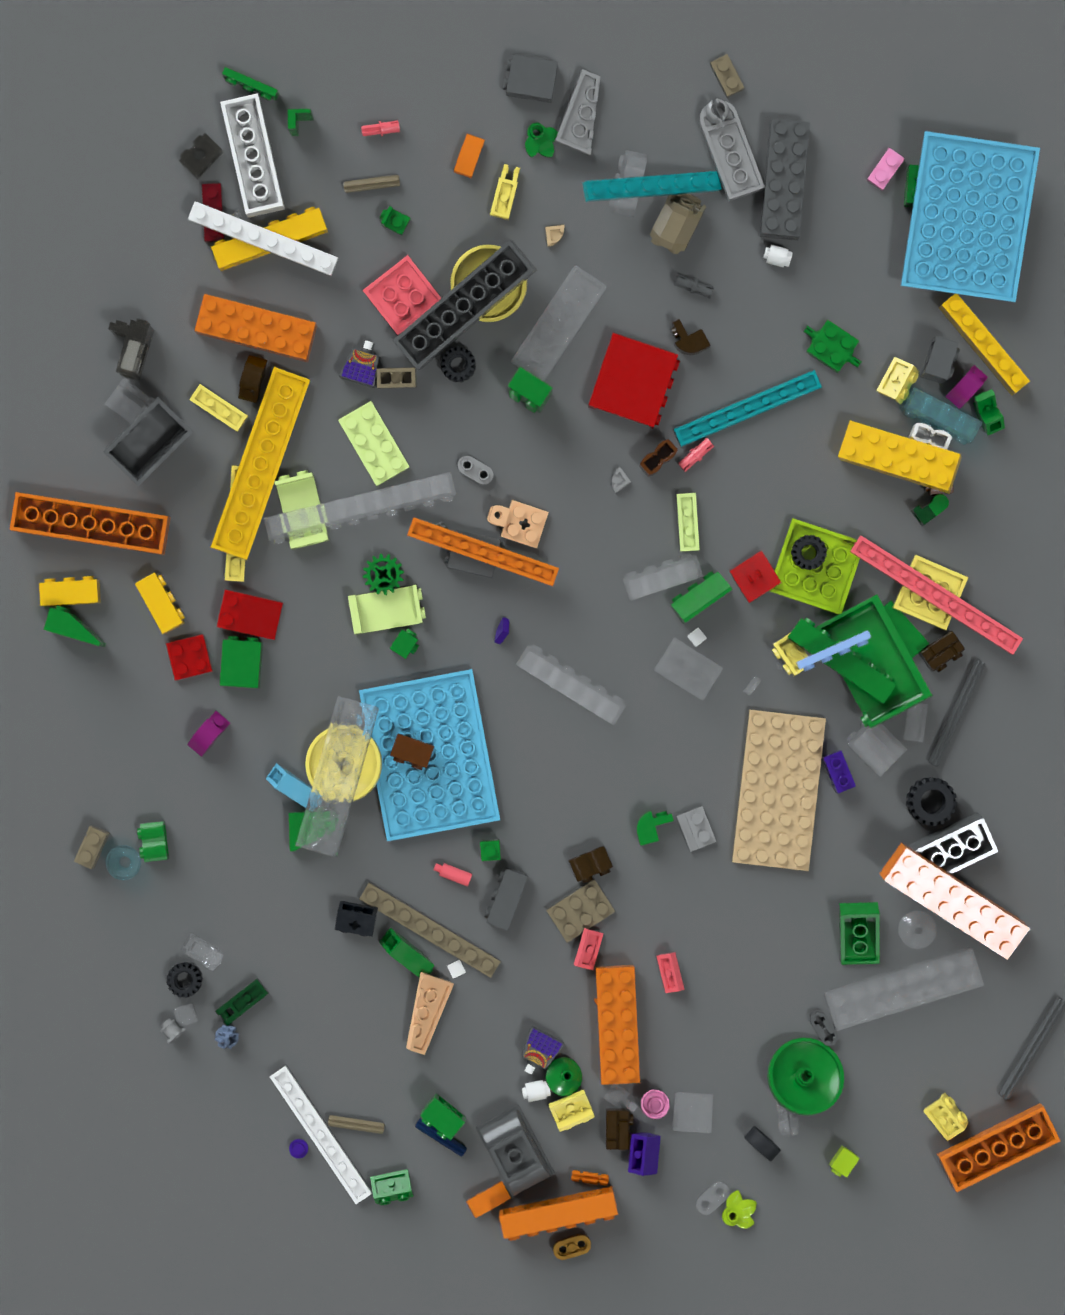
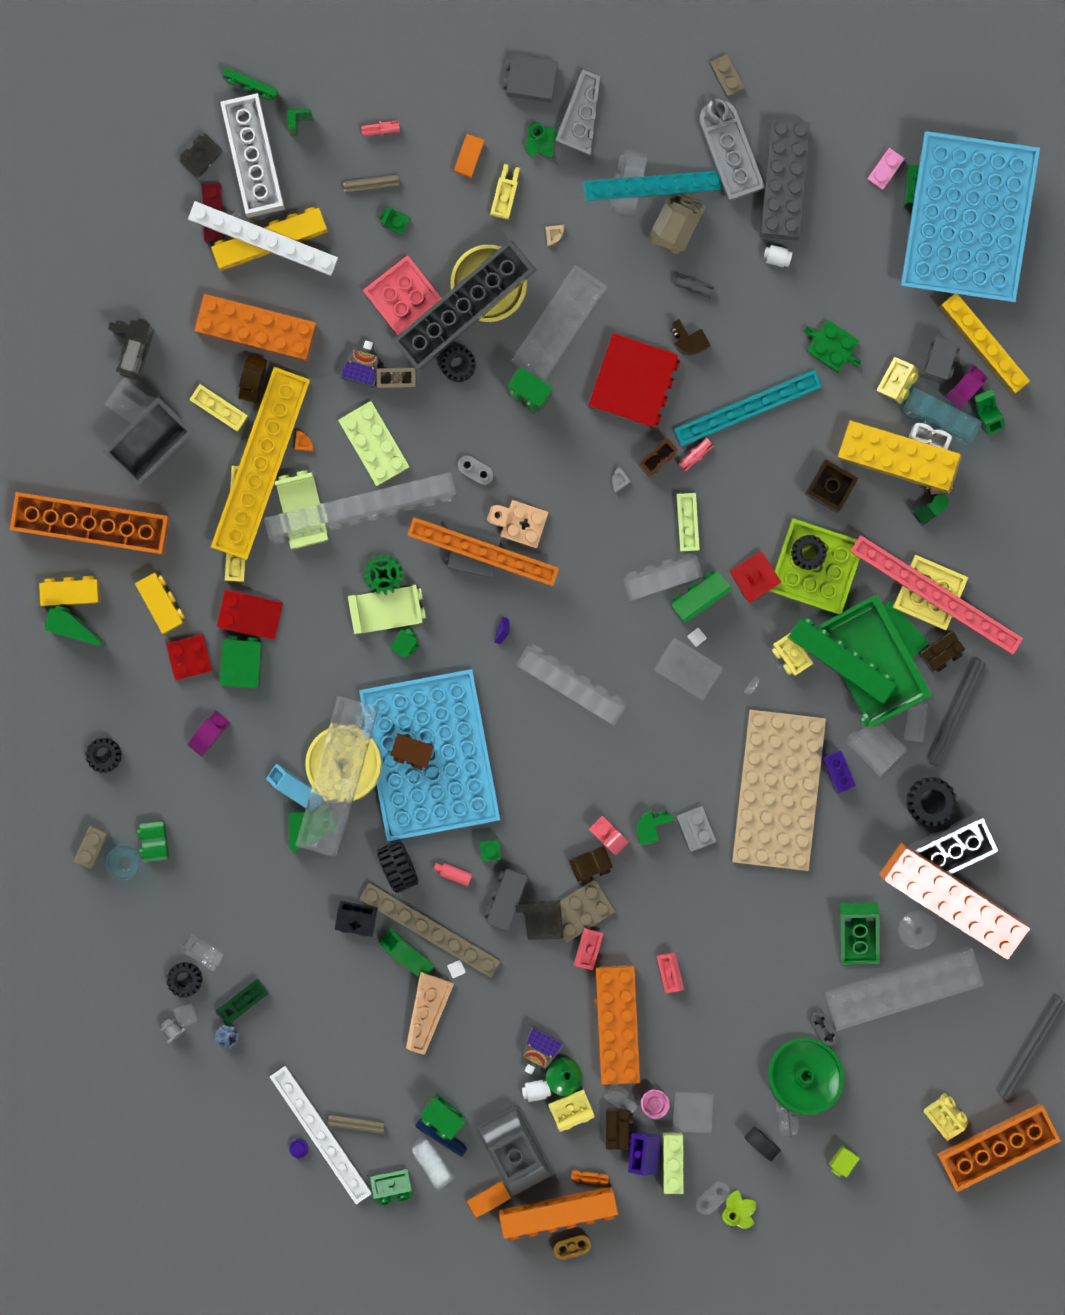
(92, 751): none -> black tyre
(303, 442): none -> orange tile
(397, 866): none -> black tyre
(432, 1162): none -> clear slope
(542, 919): none -> clear smoke bracket
(609, 835): none -> coral brick
(672, 1162): none -> yellowish green brick
(826, 655): light blue plate -> none
(831, 486): none -> dark brown brick

